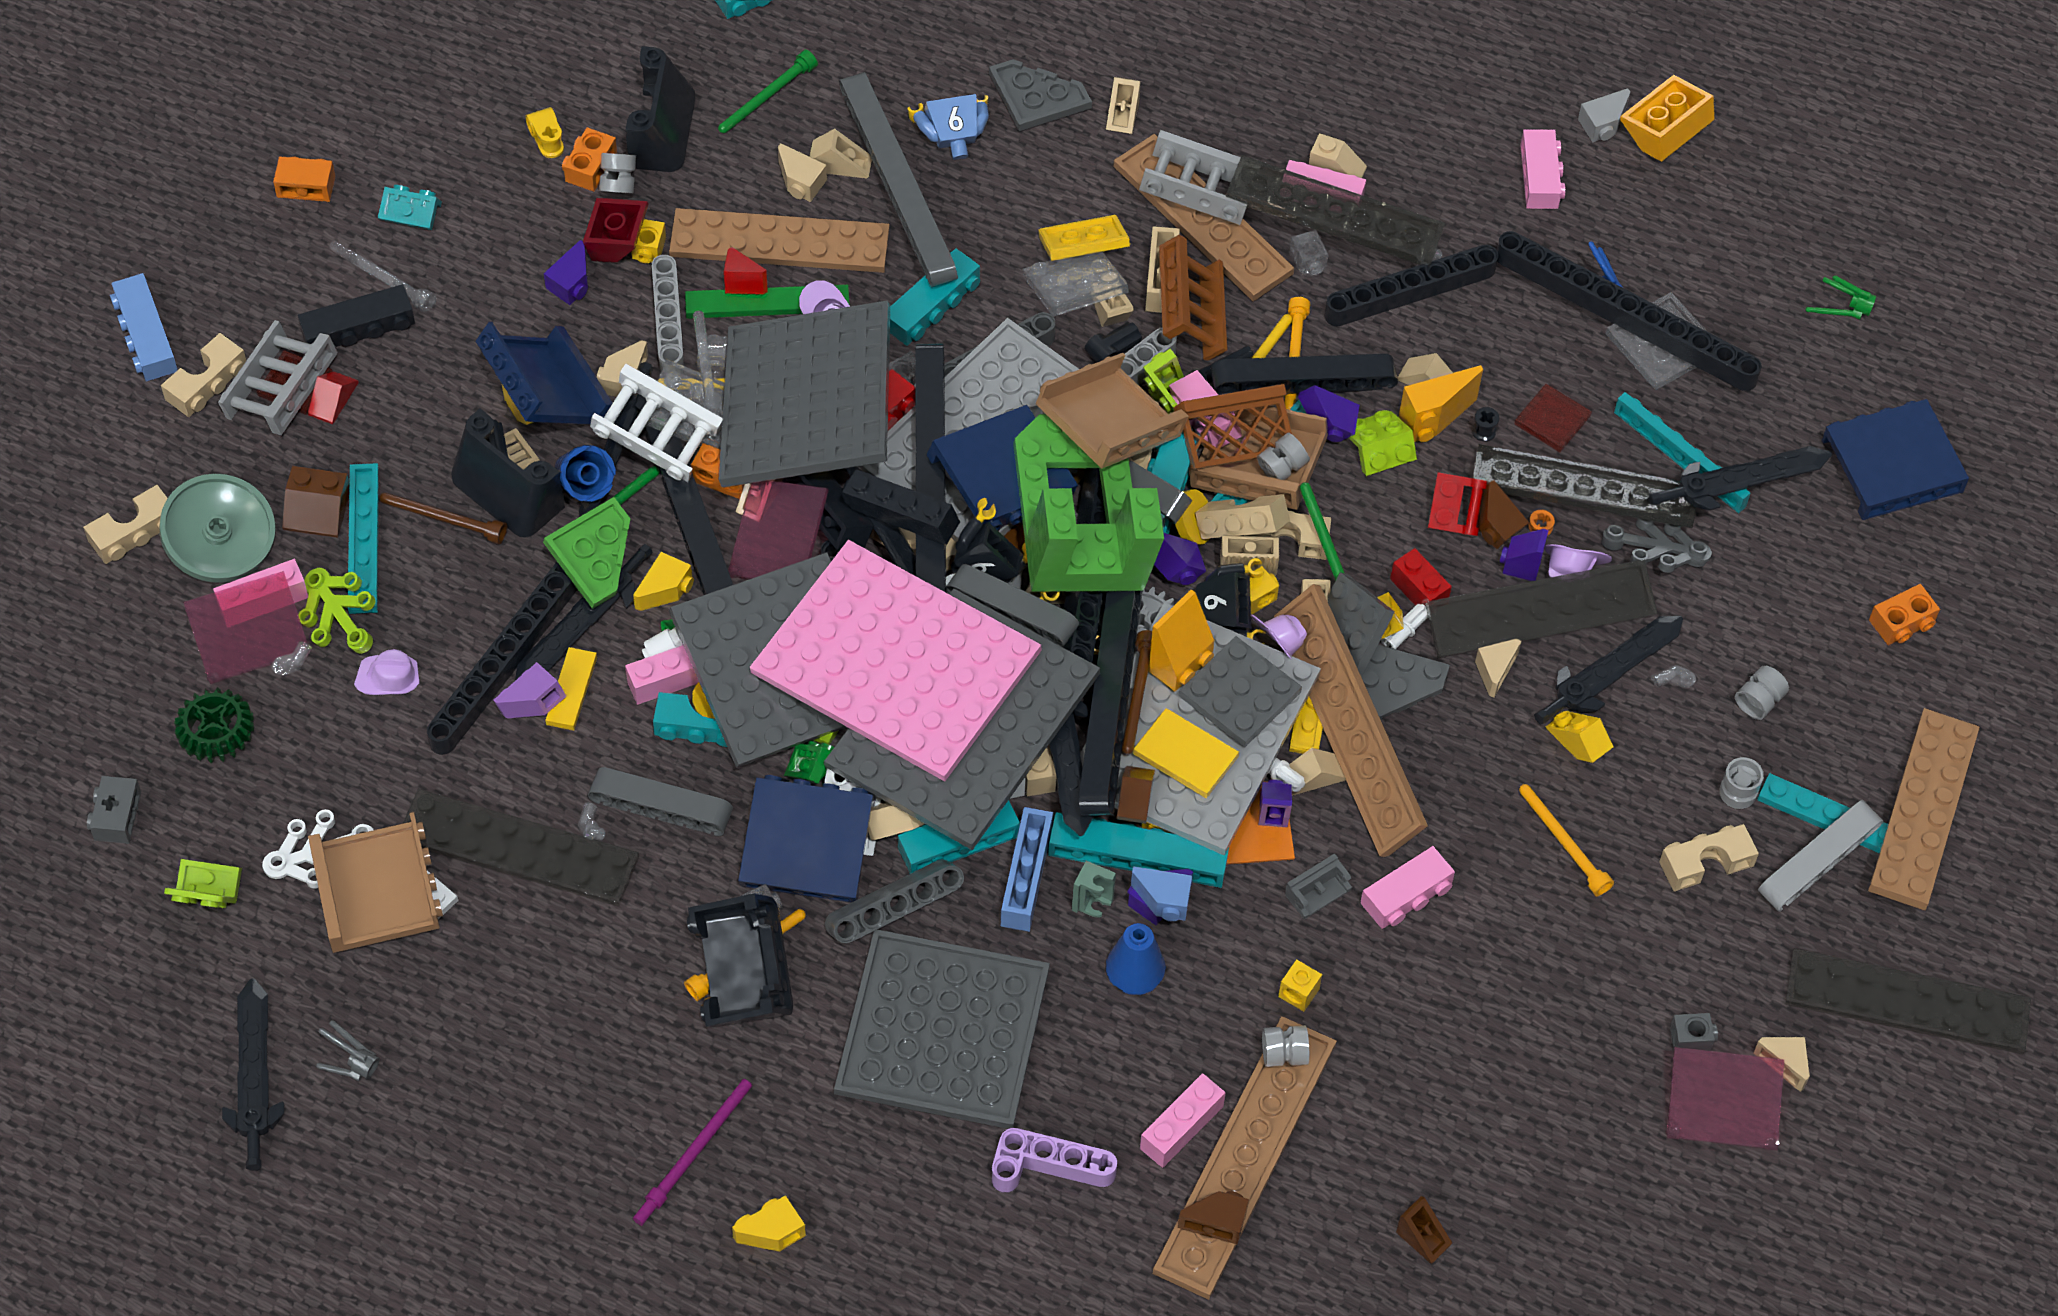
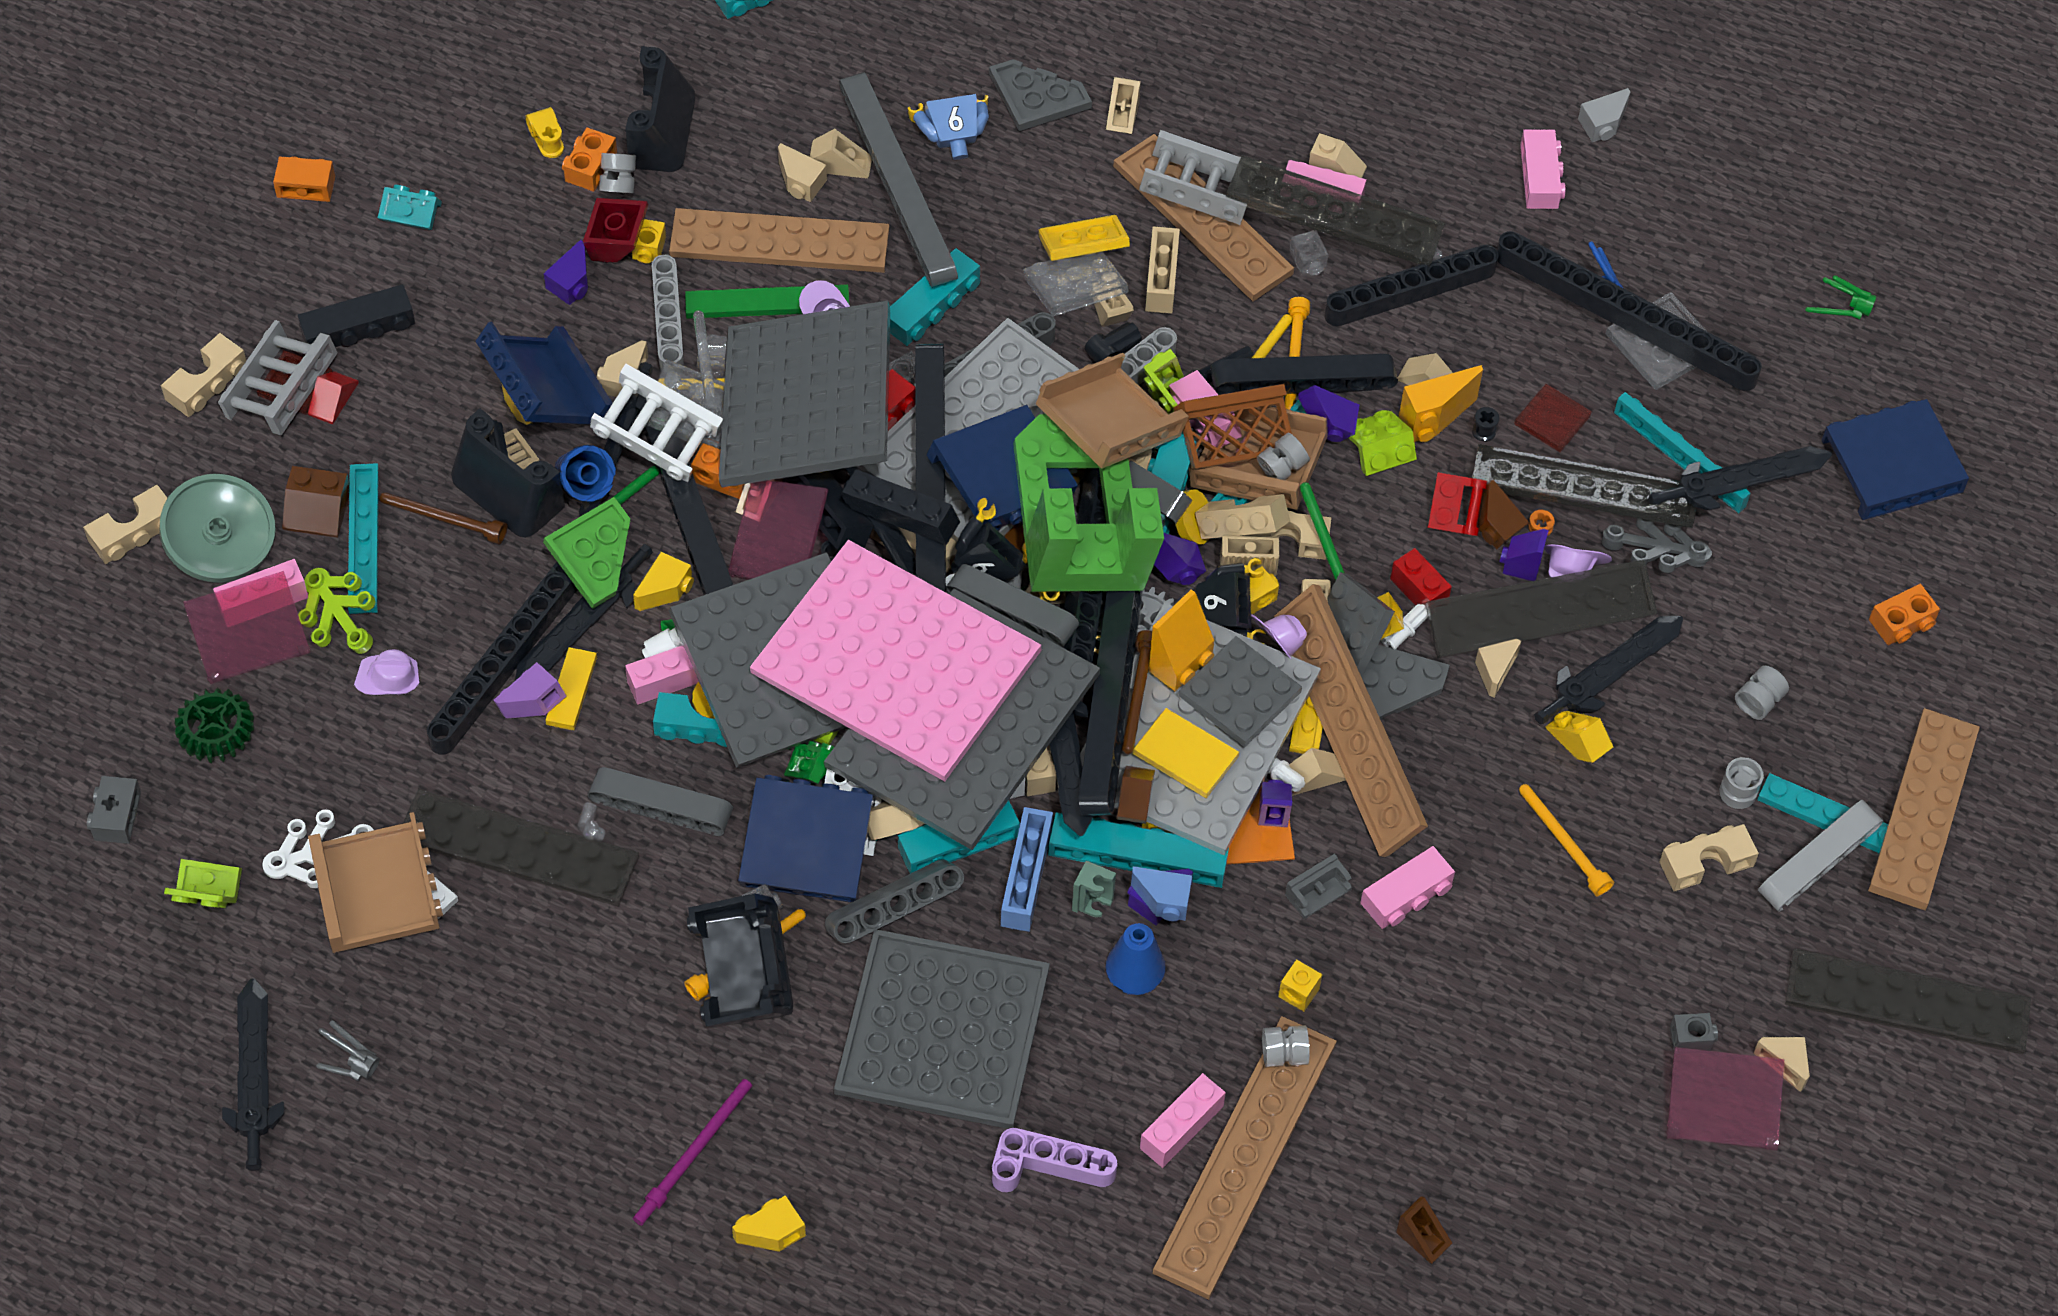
(144, 327): medium blue brick -> none
(292, 662): clear arm -> none
(422, 299): clear piece -> none
(743, 274): red slope -> none
(804, 63): green piece -> none
(1176, 302): dark orange fence -> none
(1216, 1216): reddish brown slope -> none
(1669, 117): light orange slope -> none
(1675, 675): clear arm -> none

